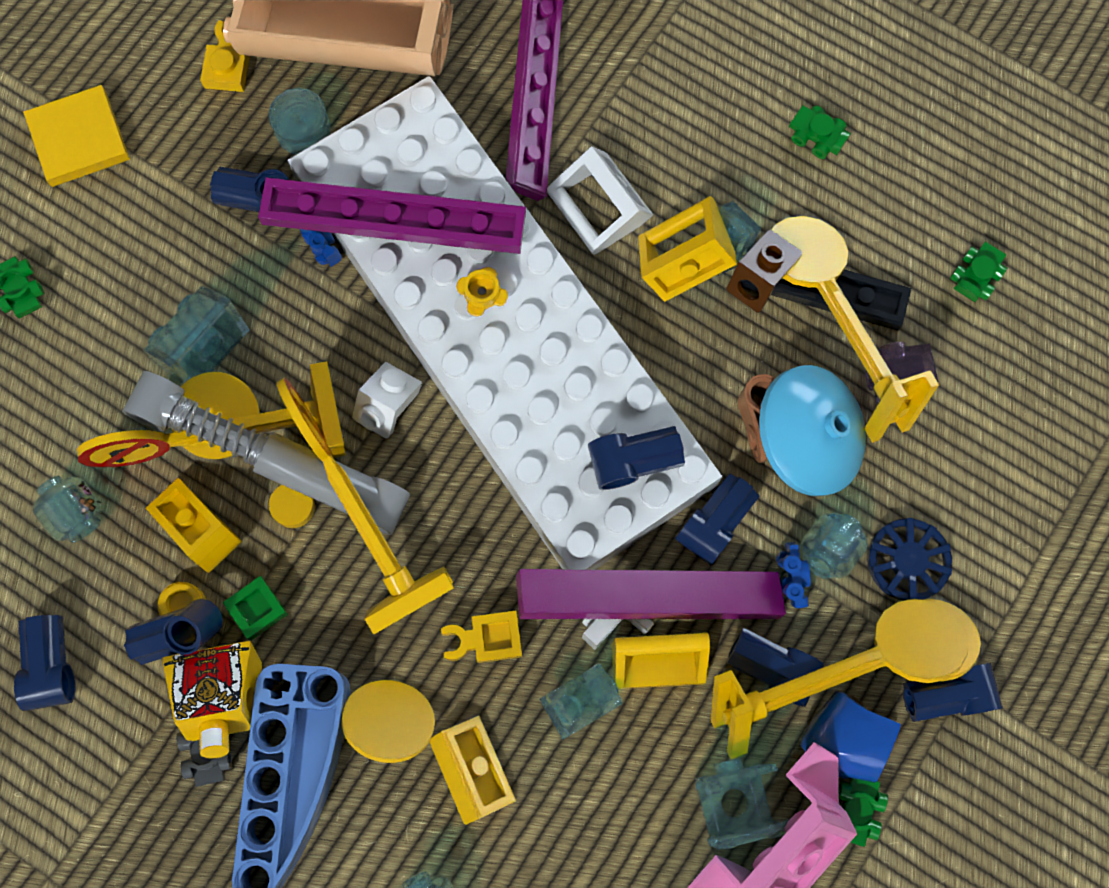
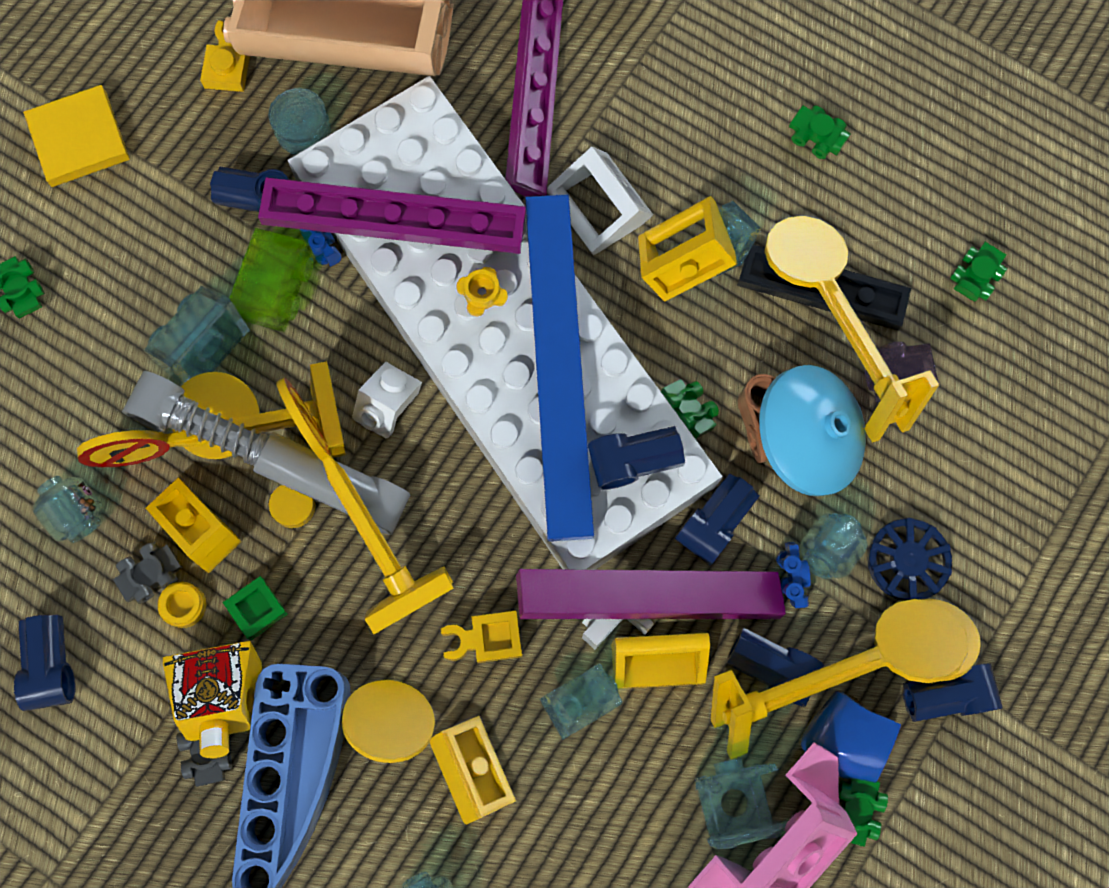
(153, 571): none -> dark grey piece
(173, 632): dark blue piece -> none
(271, 279): none -> clear neon green brick
(559, 370): none -> blue tile
(684, 401): none -> green piece
(764, 267): reddish brown bracket -> none

